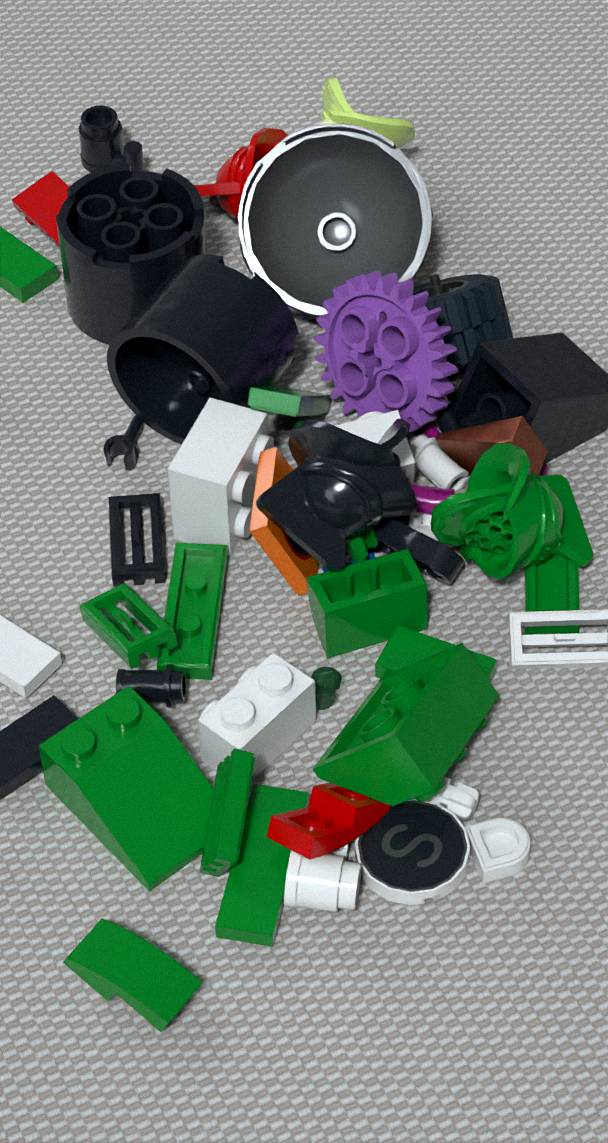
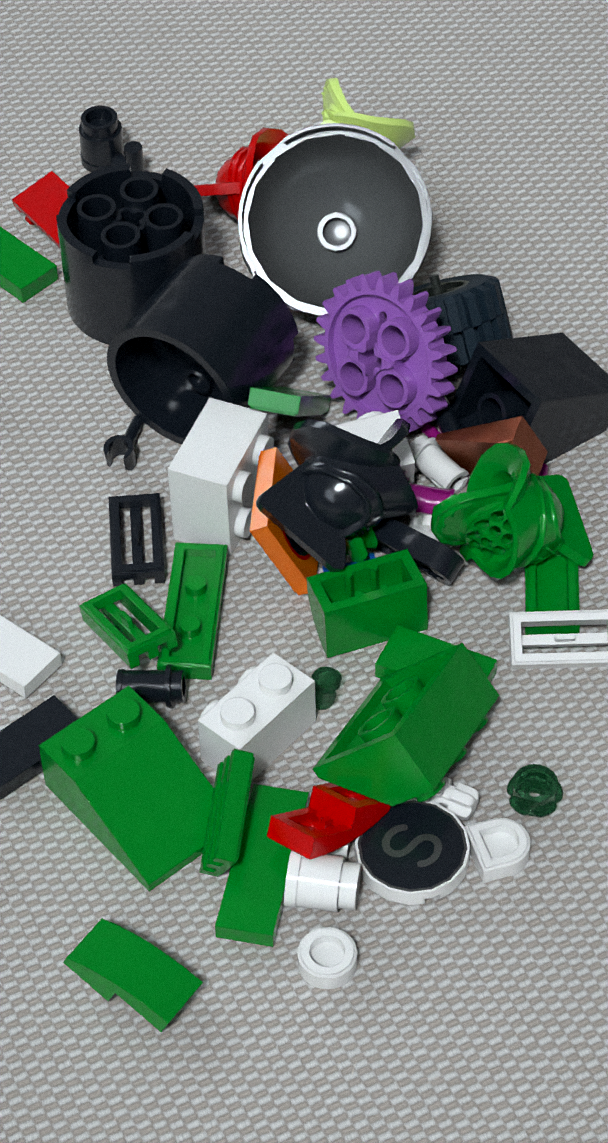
(327, 958): none -> white tile
(538, 780): none -> clear green plate

